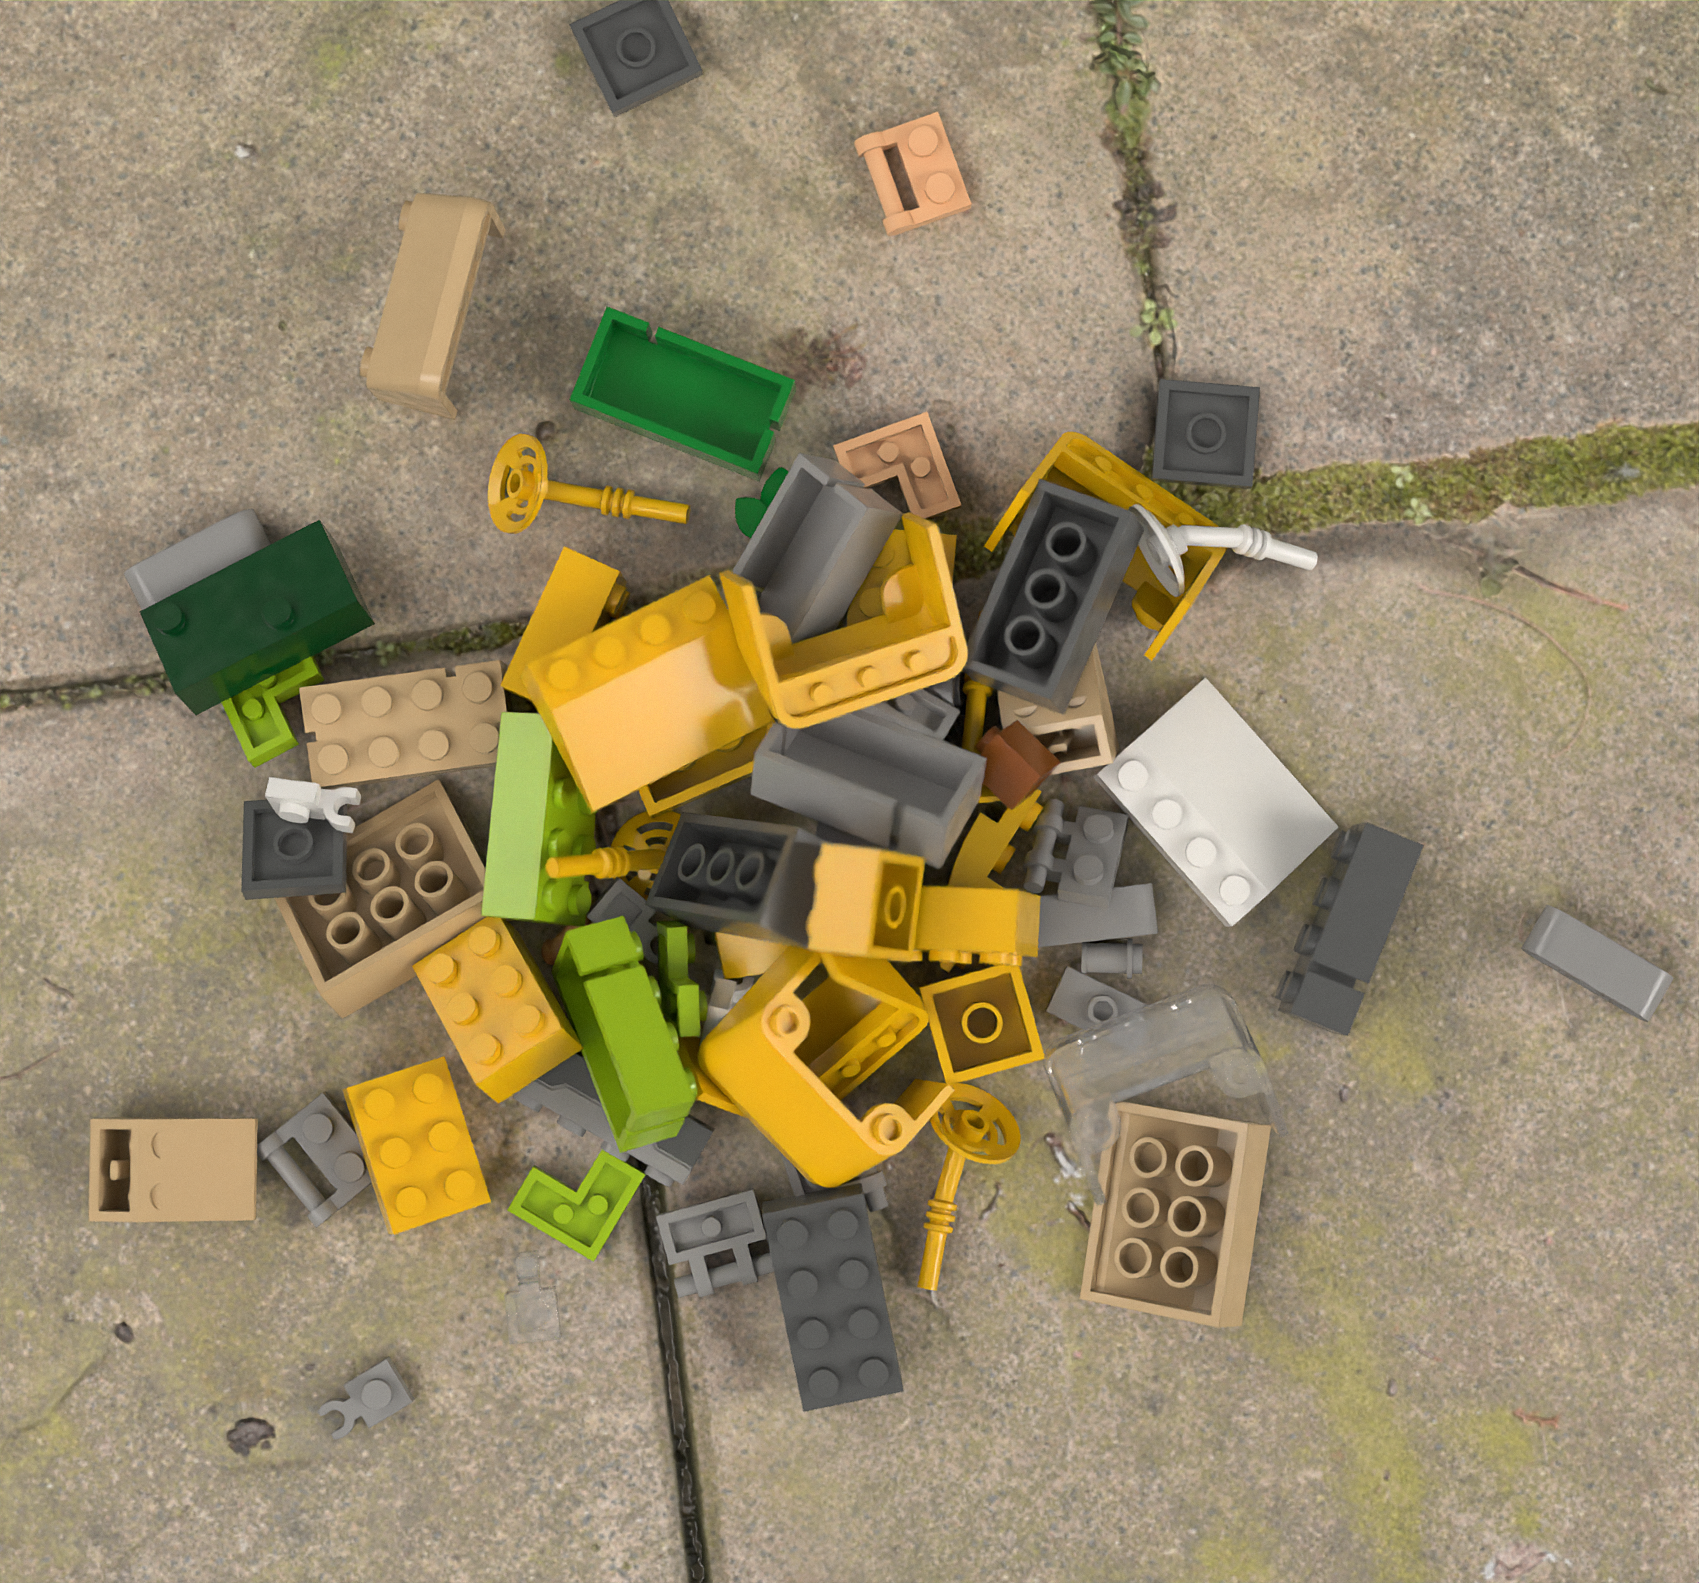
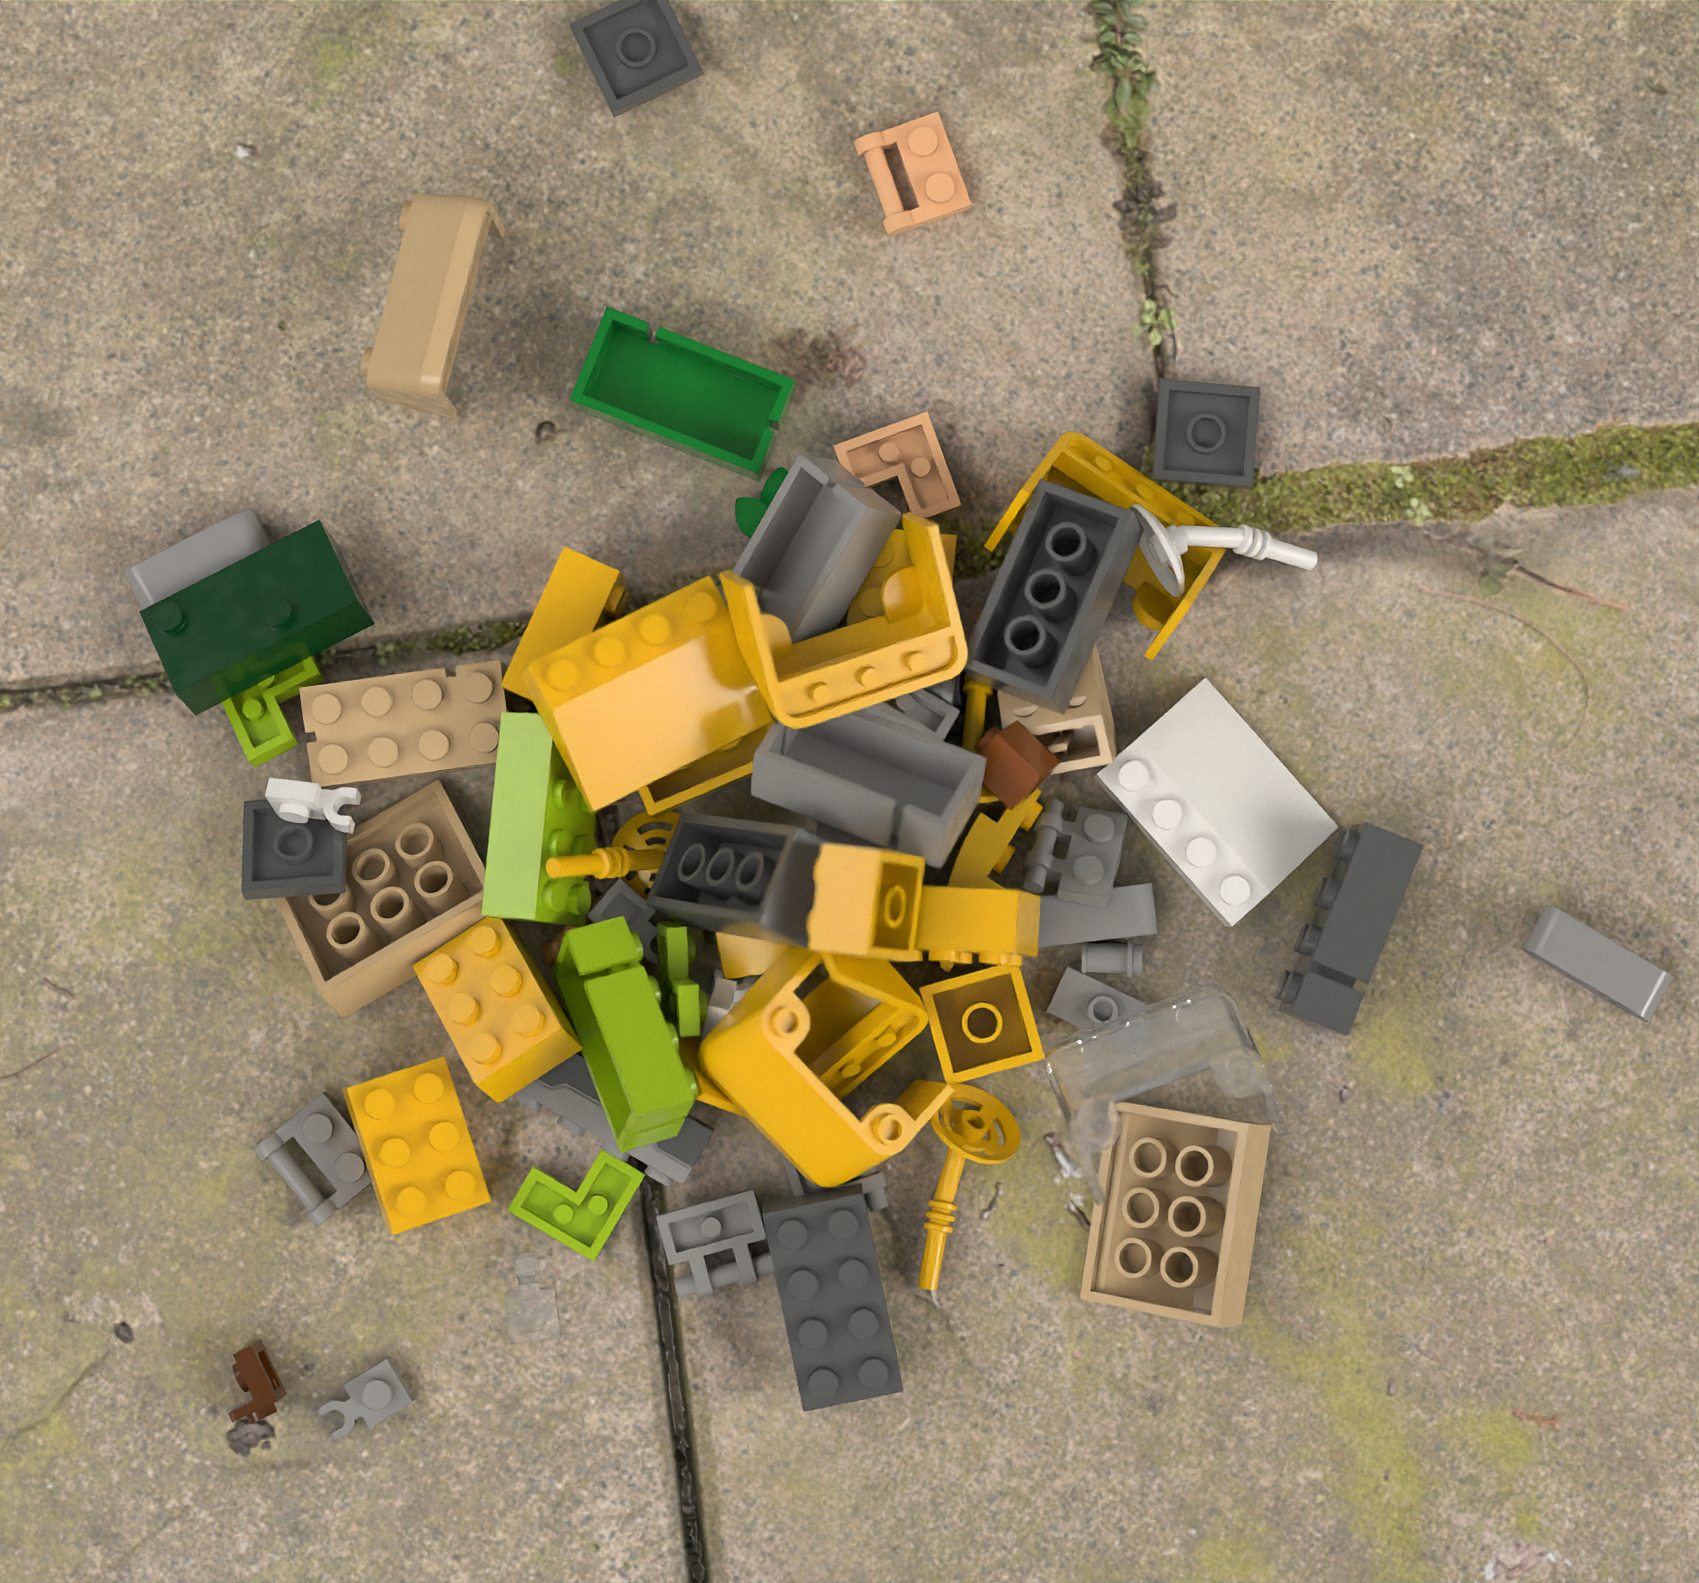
(172, 1169): tan slope -> none
(258, 1375): none -> reddish brown bracket
(535, 487): yellow dish -> none

